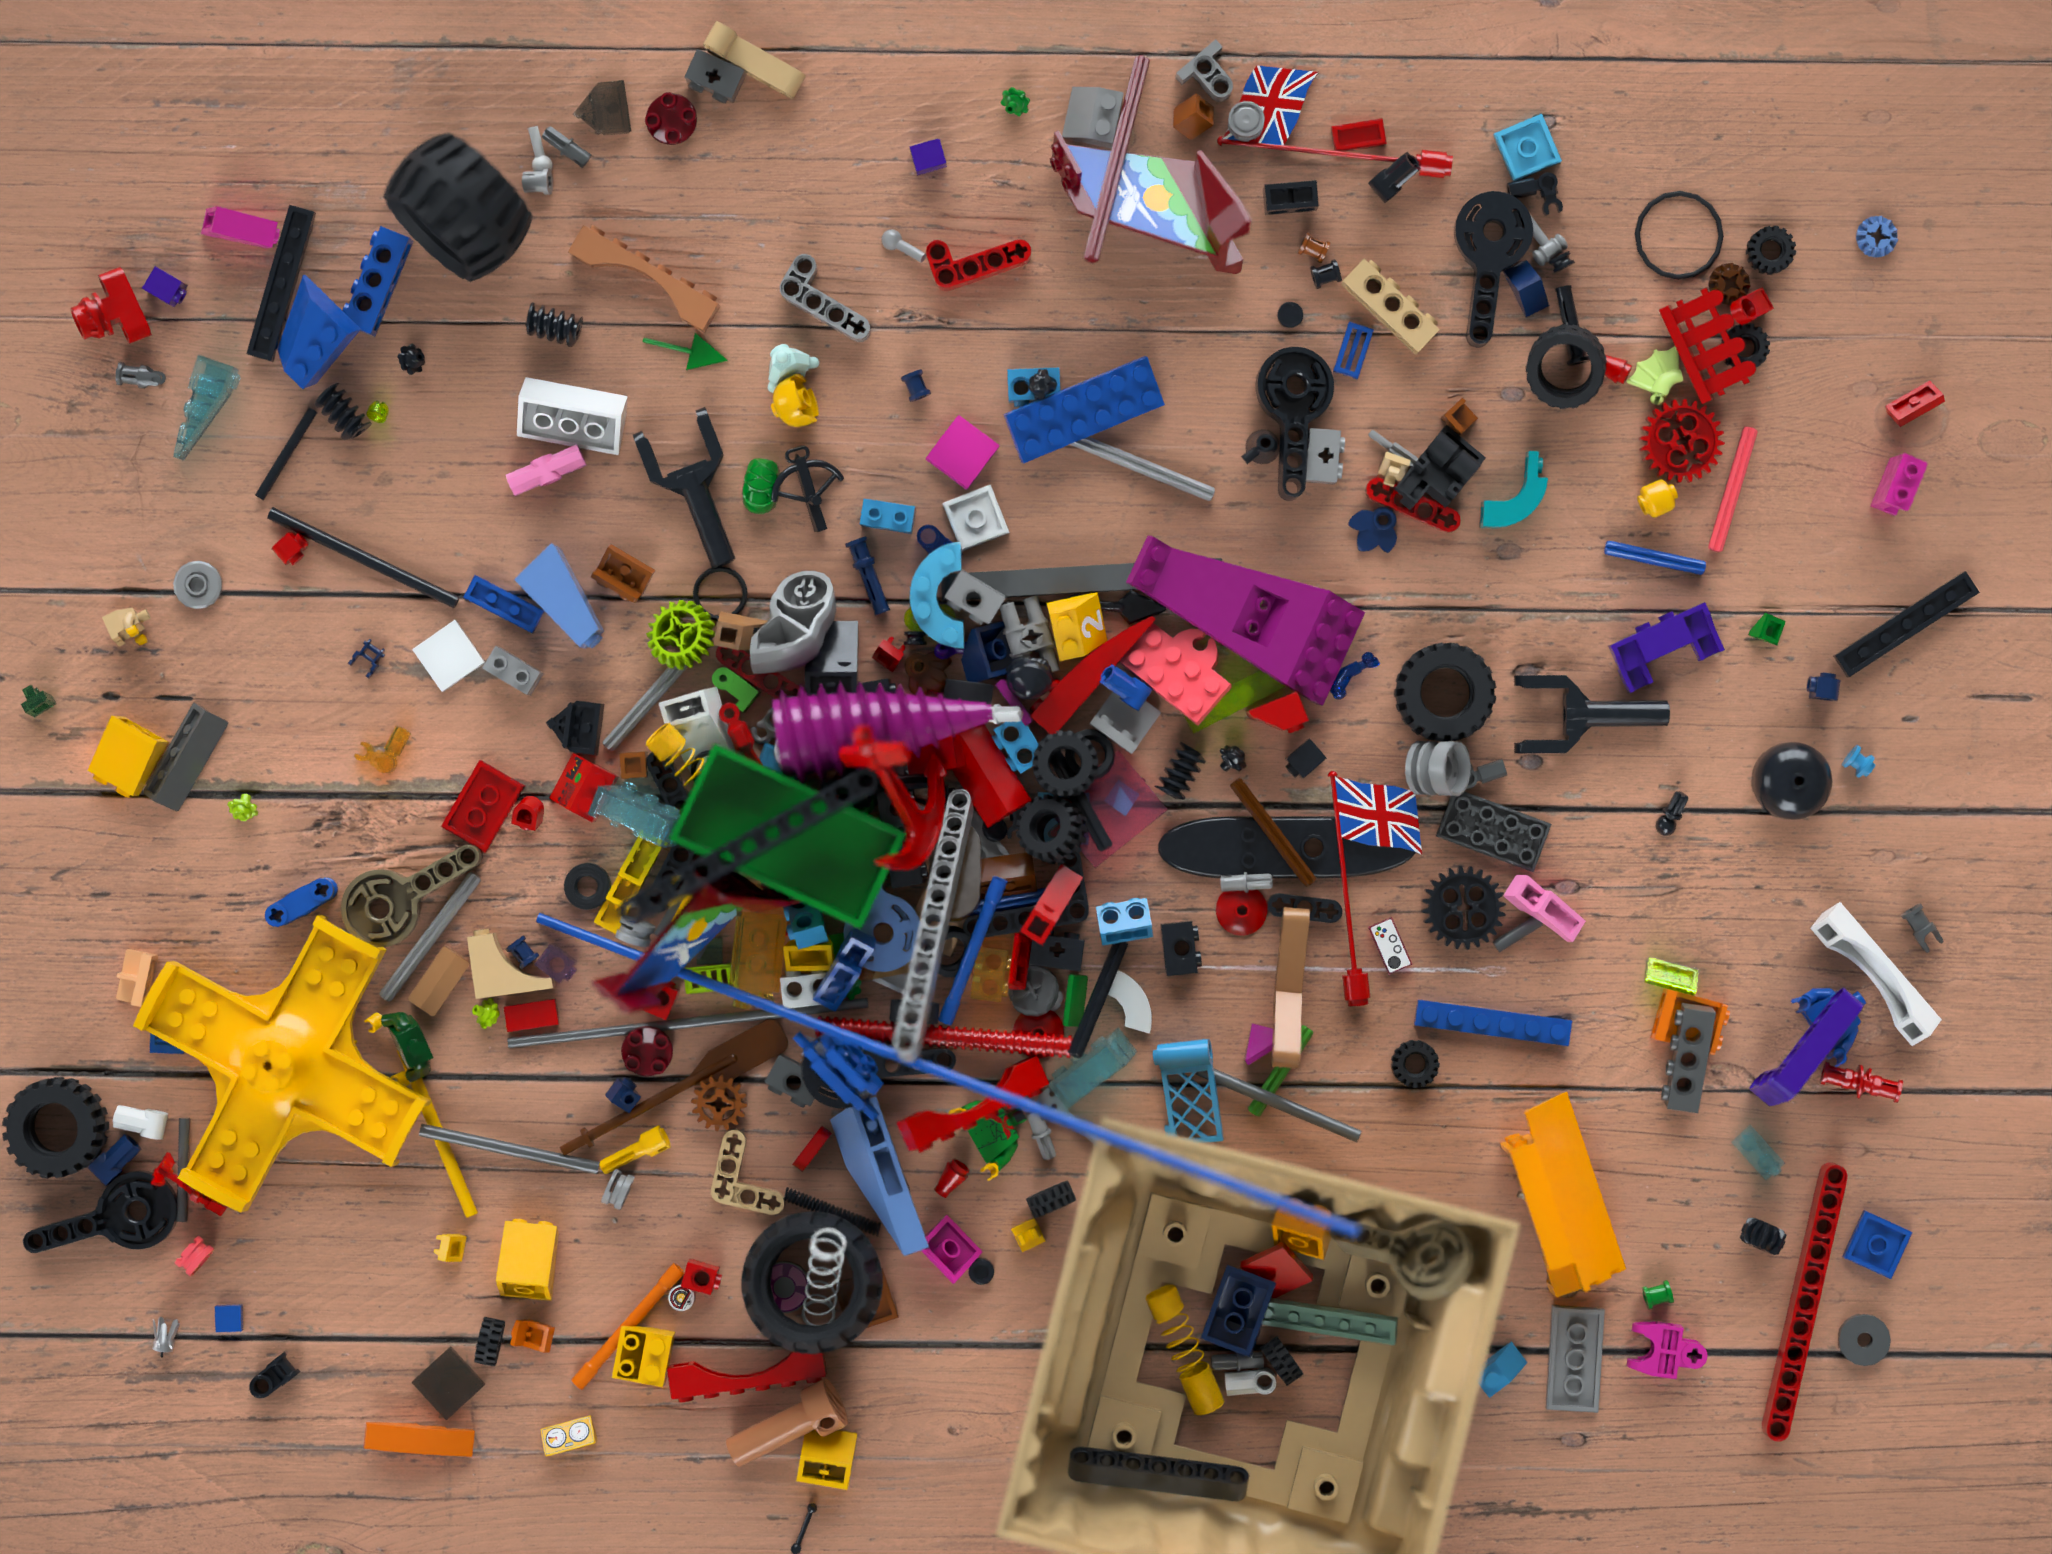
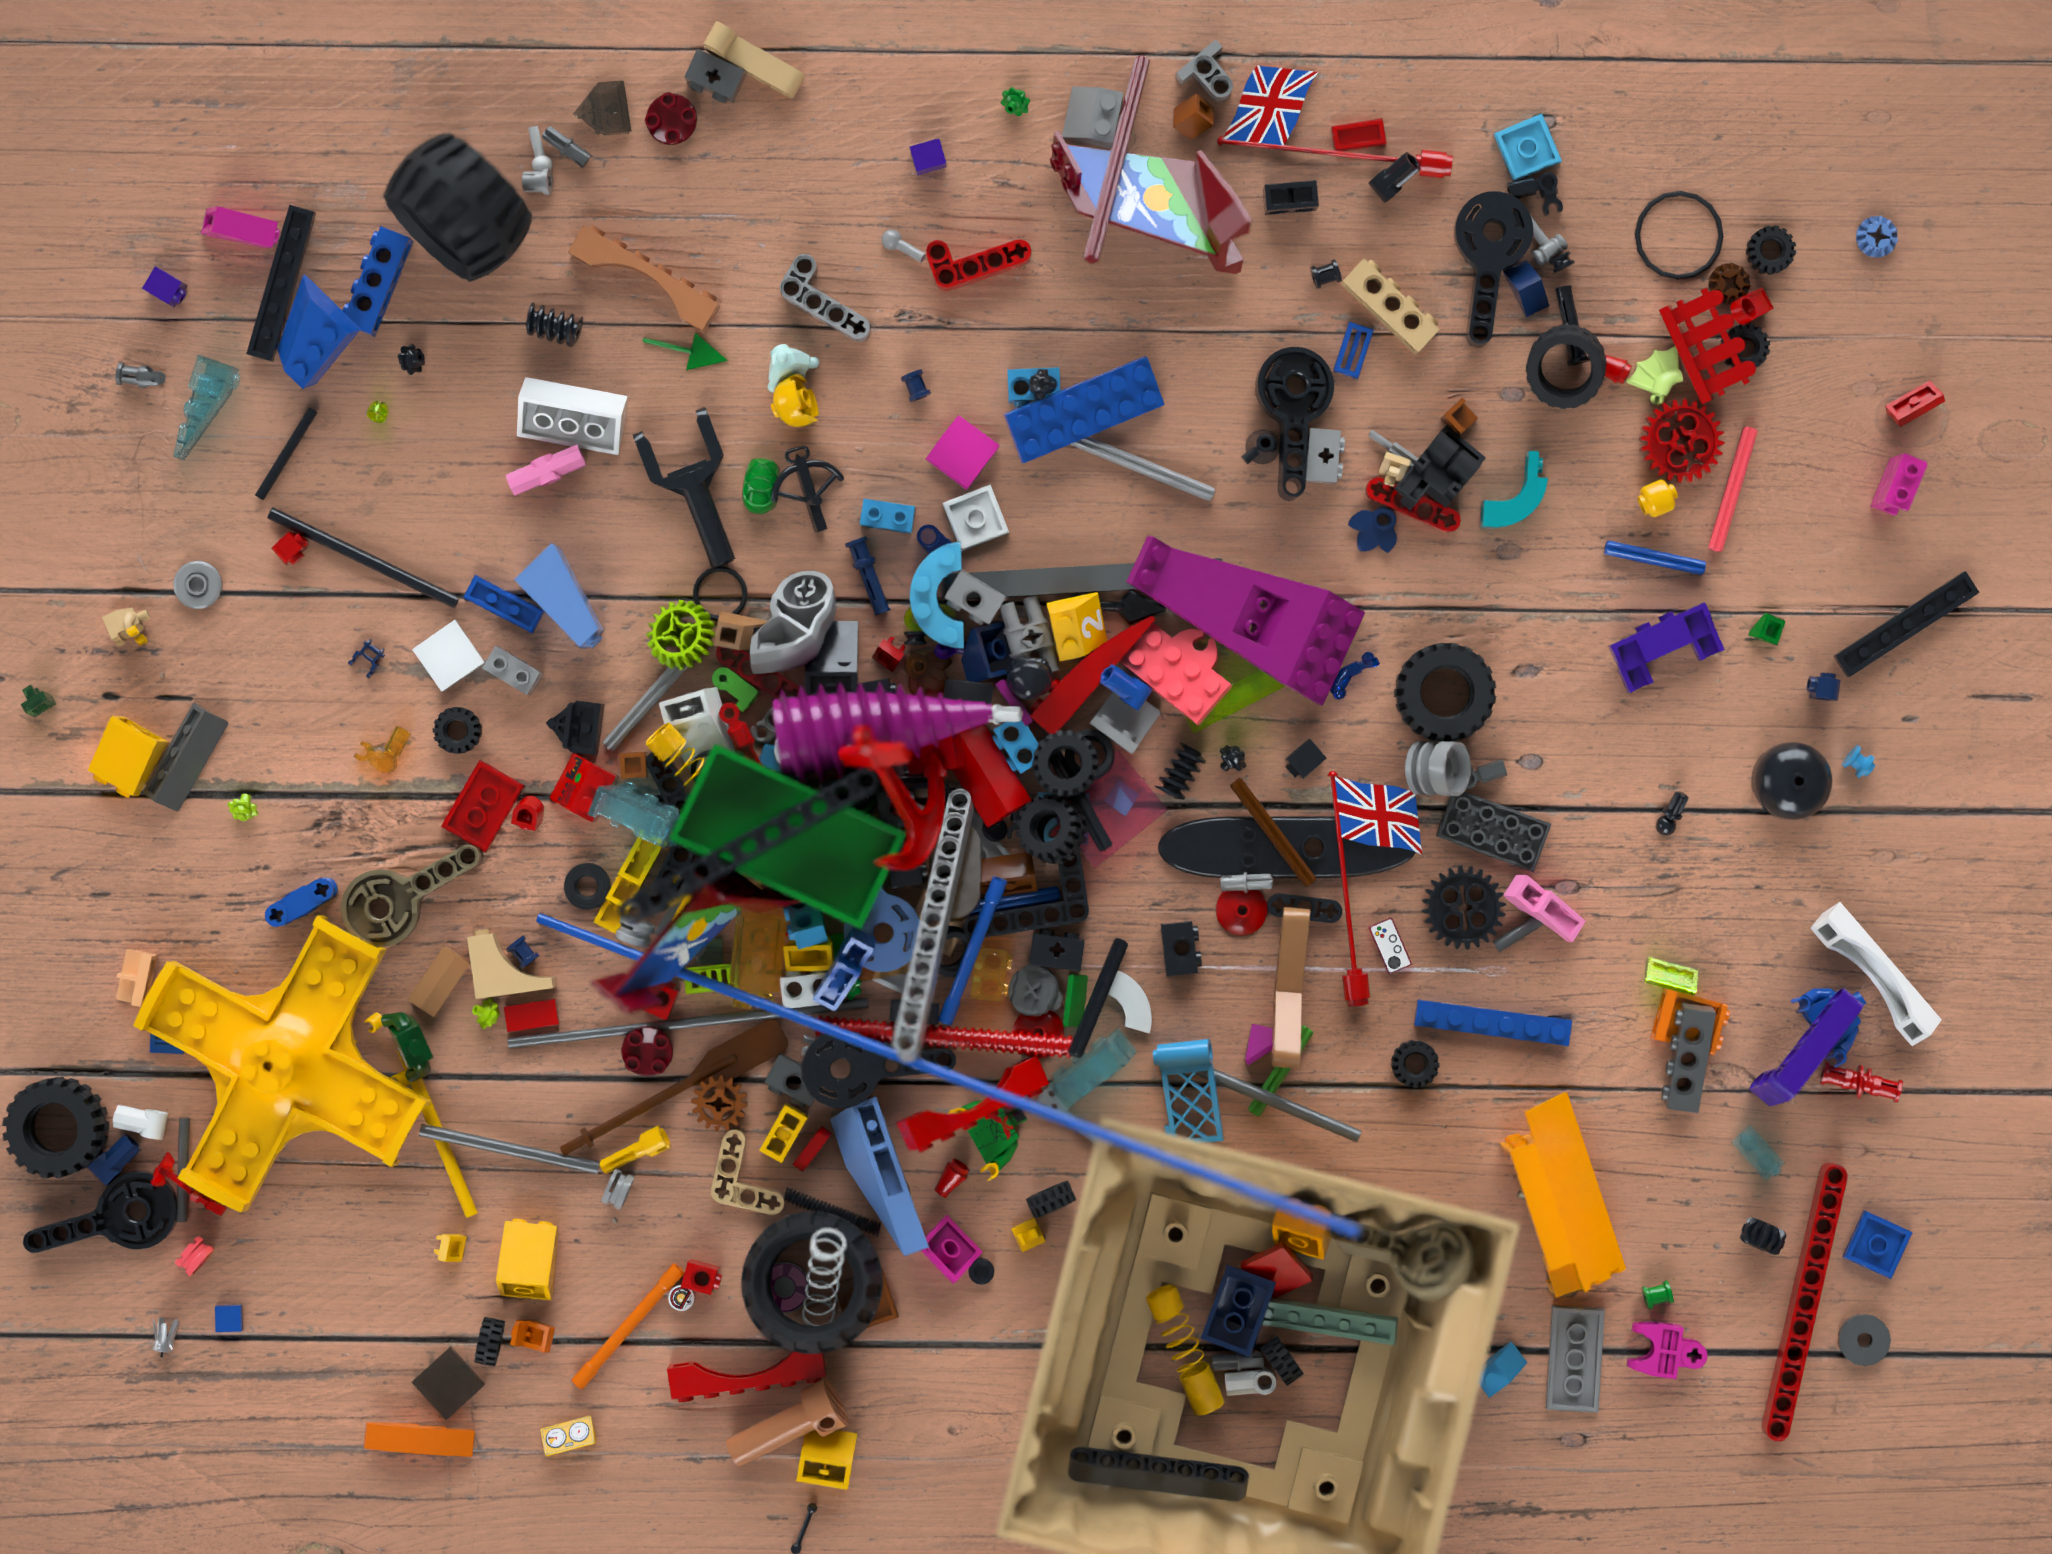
(119, 306): red beam -> none
(276, 1374): black piece -> none
(341, 413): black piece -> none
(430, 937): light grey axle -> none
(441, 730): none -> black tyre
(545, 963): clear purple brick -> none
(623, 574): dark orange bracket -> none
(623, 1094): dark blue plate -> none
(643, 1355): yellow slope -> none
(784, 1132): none -> yellow brick
(844, 1070): blue piece -> none
(1019, 962): red slope -> none
(1041, 1134): light grey axle -> none
(1051, 904): red slope -> none
(1125, 927): dark azure brick -> none
(1246, 121): light grey wheel -> none
(1282, 714): red slope -> none
(1290, 314): black piece -> none
(1314, 247): dark orange bush -> none
(1581, 713): black piece -> none
(1921, 926): dark grey piece -> none

